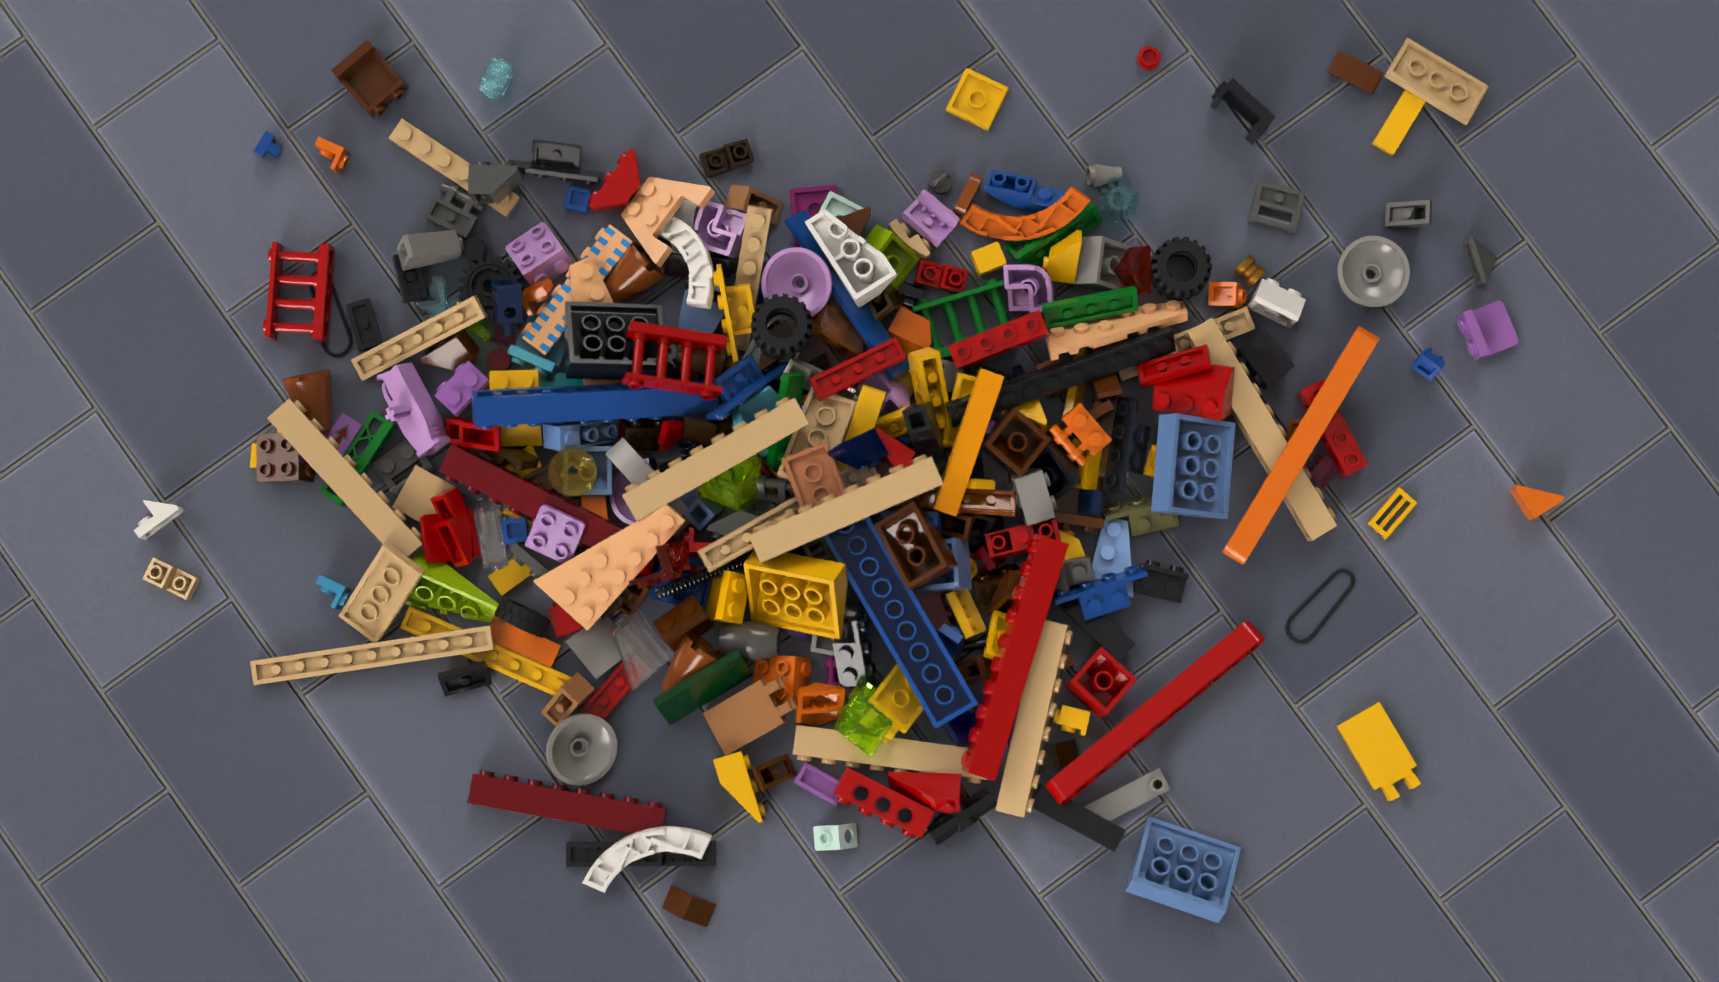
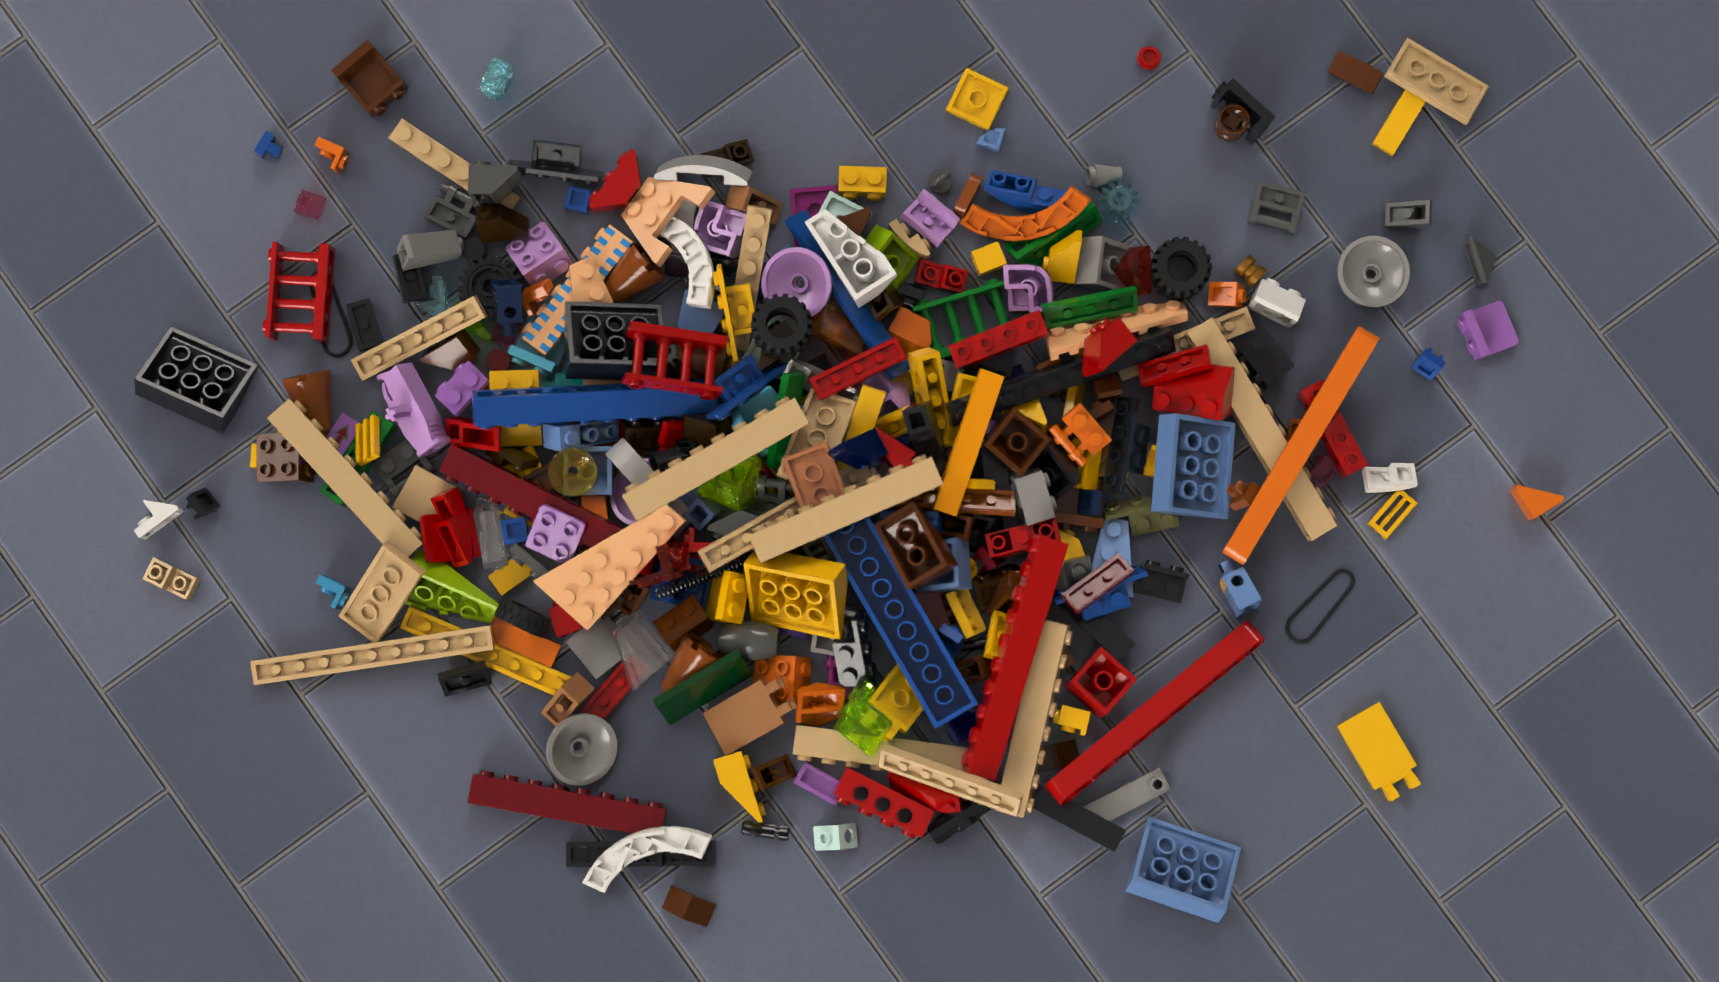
(195, 379): none -> black slope
(202, 503): none -> black tile
(309, 204): none -> clear pink tile
(367, 440): none -> yellow tile
(500, 223): none -> dark brown slope
(703, 164): none -> light grey slope
(765, 830): none -> black axle
(862, 182): none -> yellow bracket
(950, 780): none -> tan plate
(992, 139): none -> medium blue tile
(1097, 583): none -> tile
(1105, 345): none -> red slope
(1231, 122): none -> reddish brown wheel
(1241, 598): none -> medium blue torso
(1242, 494): none -> dark orange tile
(1392, 478): none -> white slope

